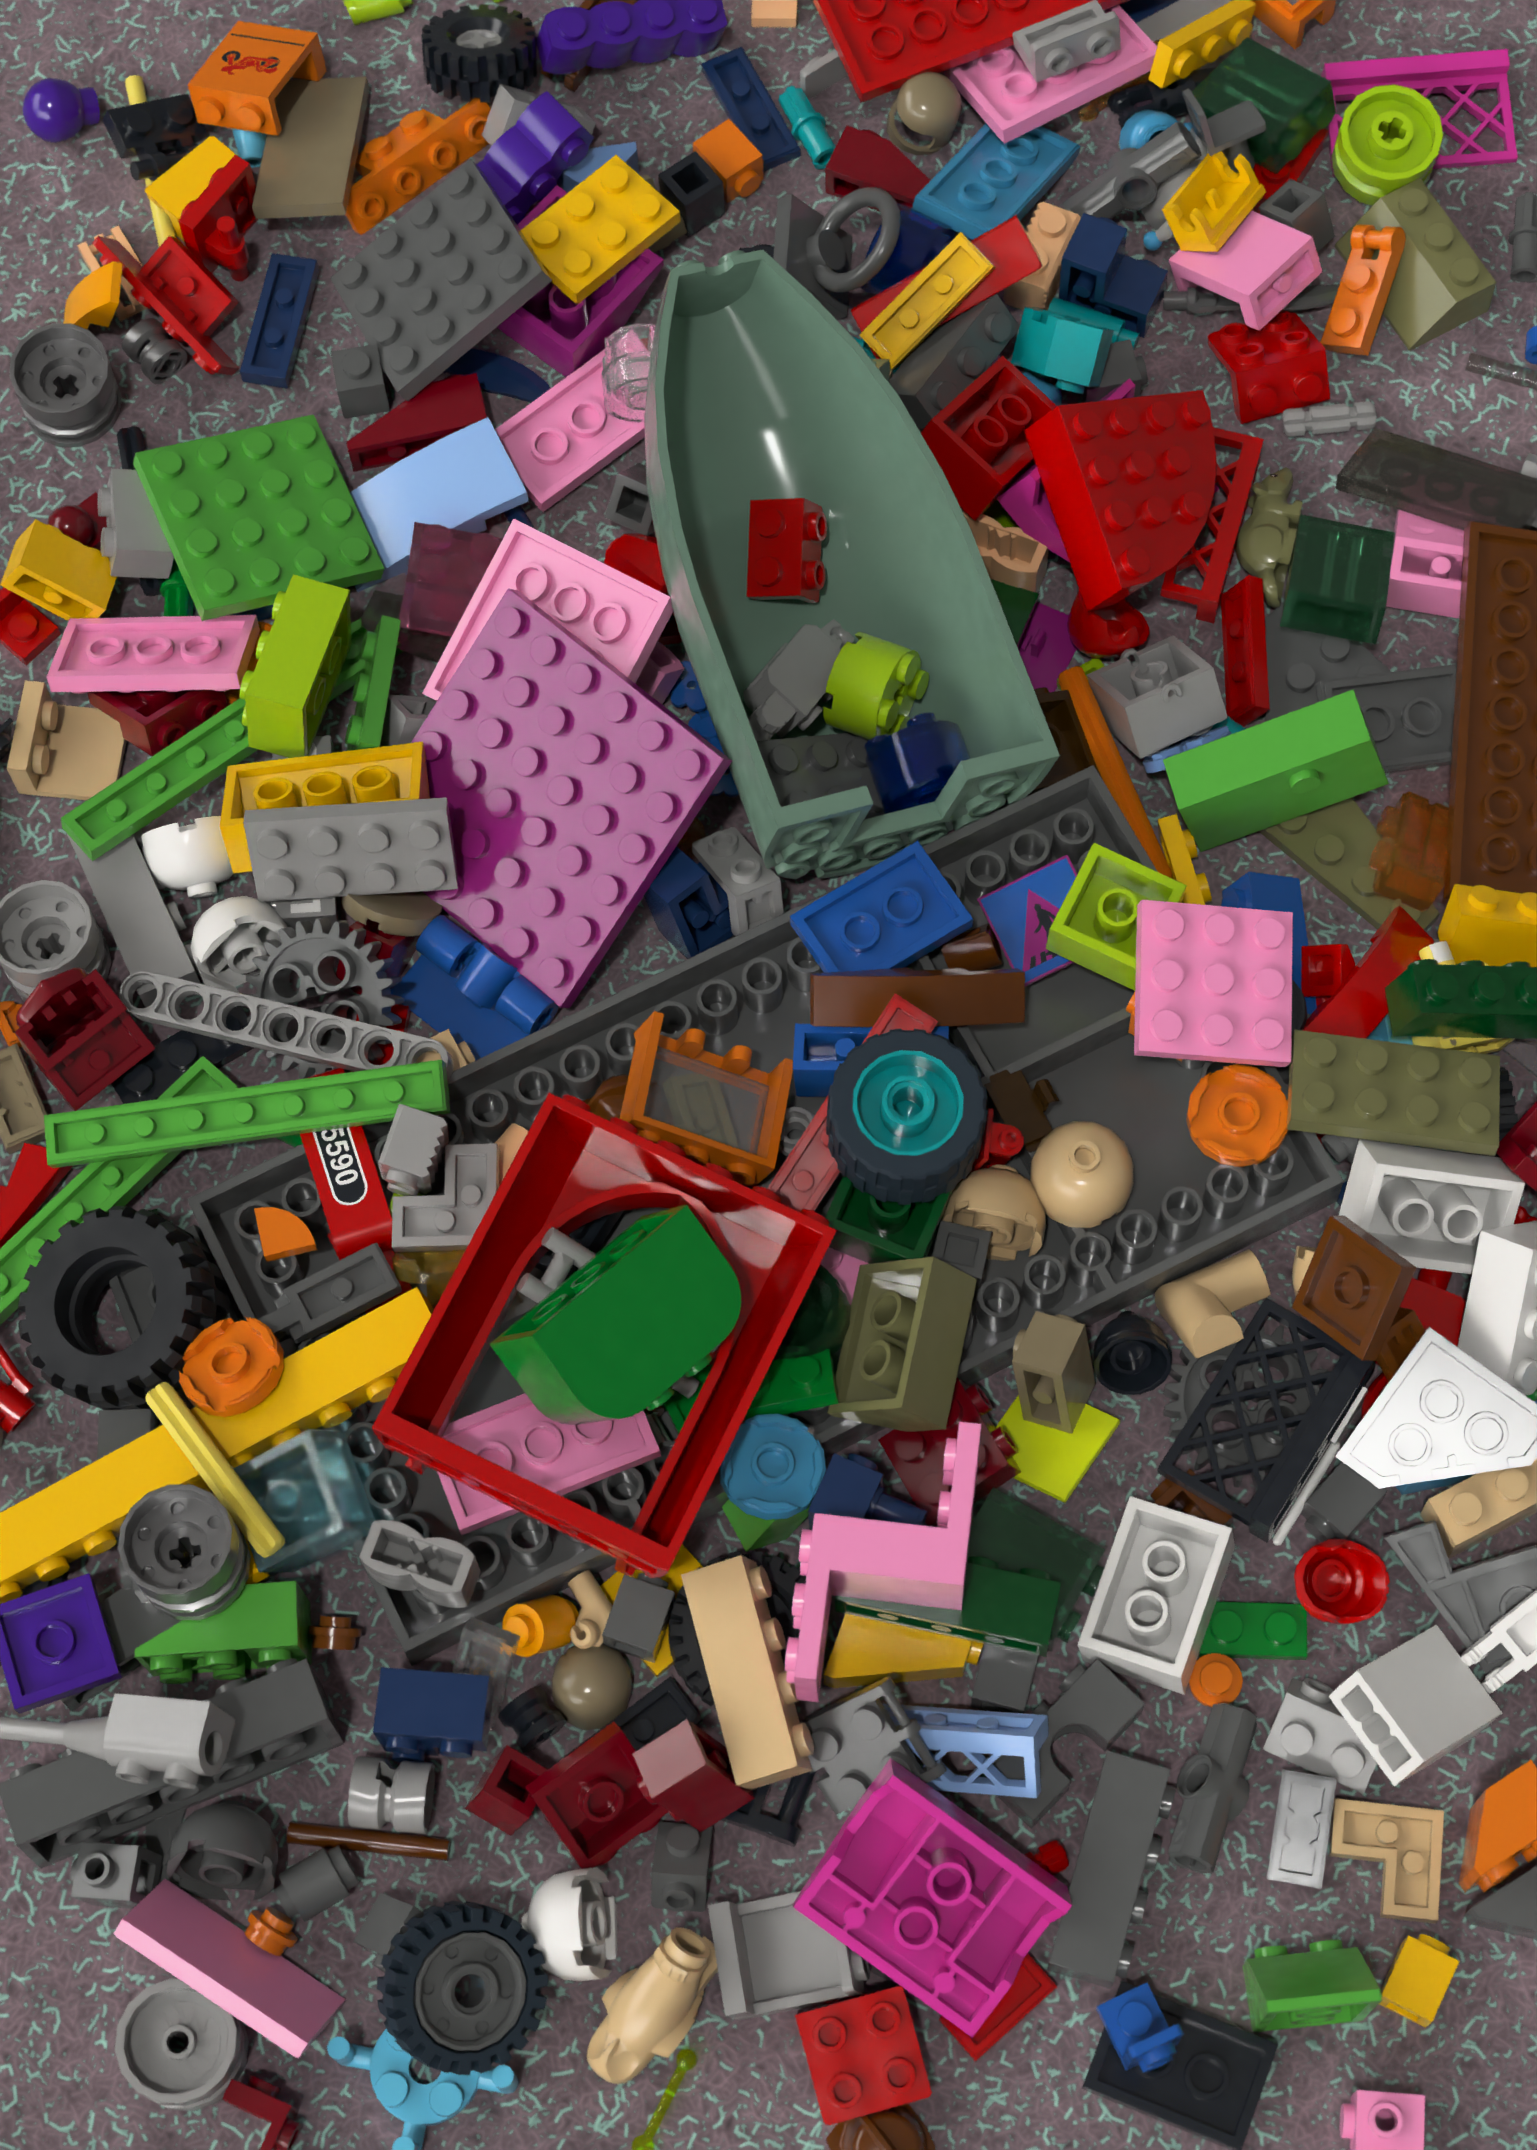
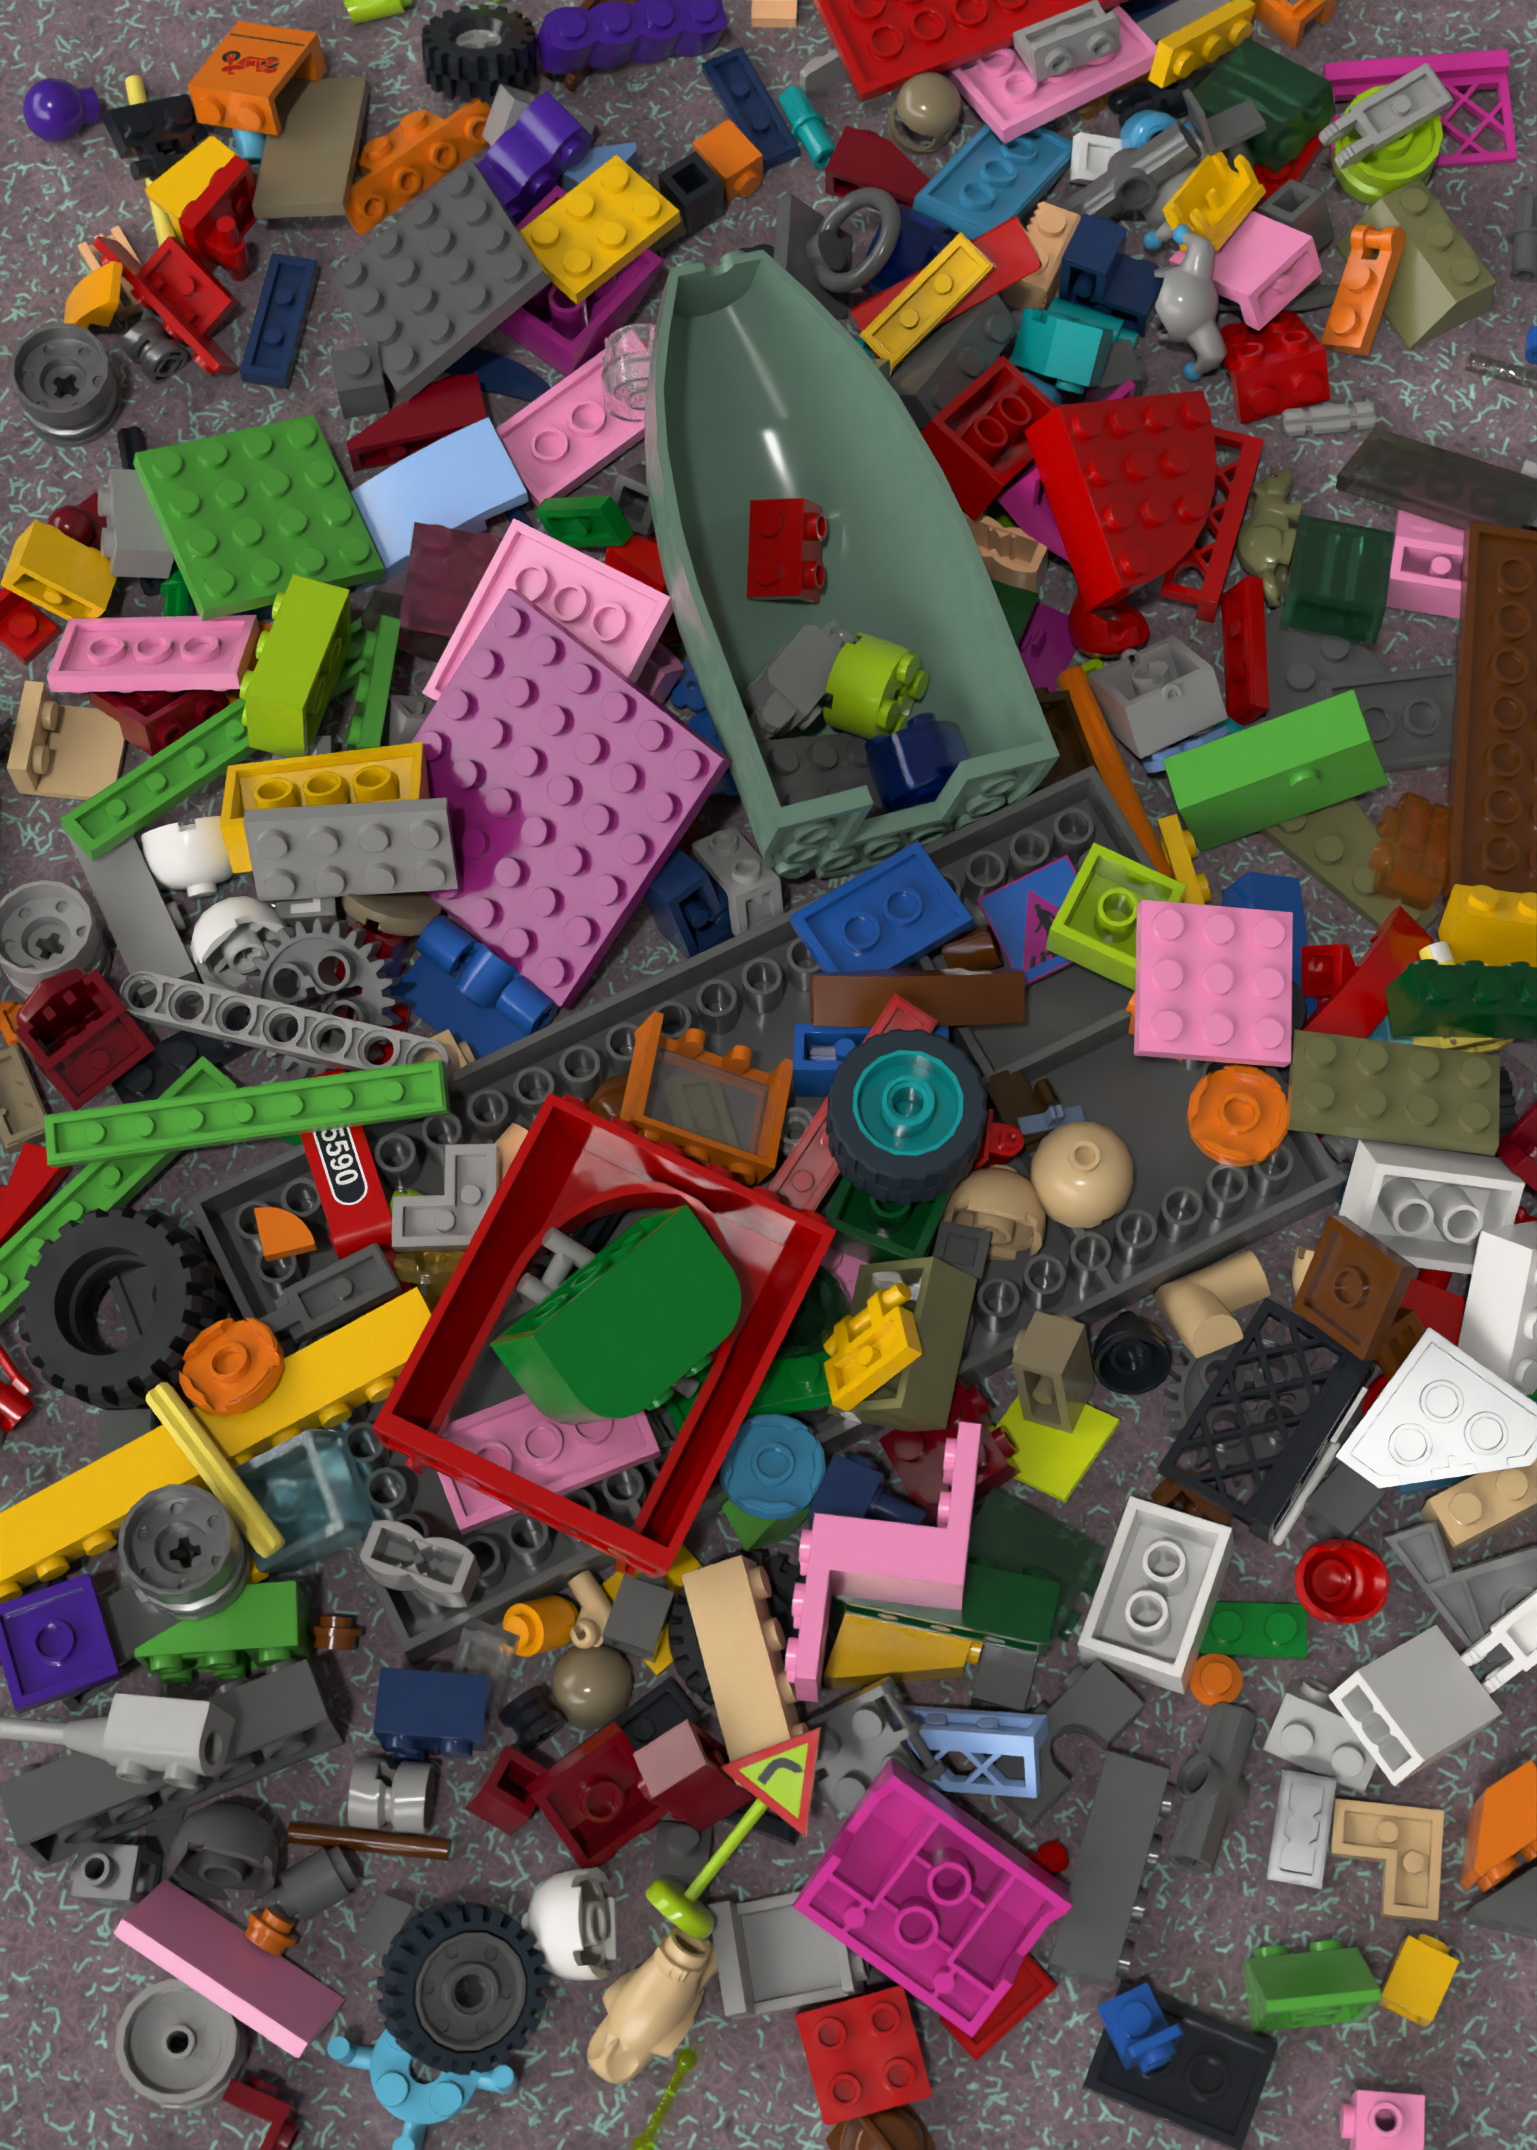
(413, 1151): light grey brick -> none
(584, 521): none -> green plate
(780, 1780): none -> lime piece
(871, 1347): none -> yellow plate
(1052, 1118): none -> sand blue piece
(1091, 156): none -> white plate
(1191, 302): none -> light grey piece
(1389, 114): none -> light grey hinge

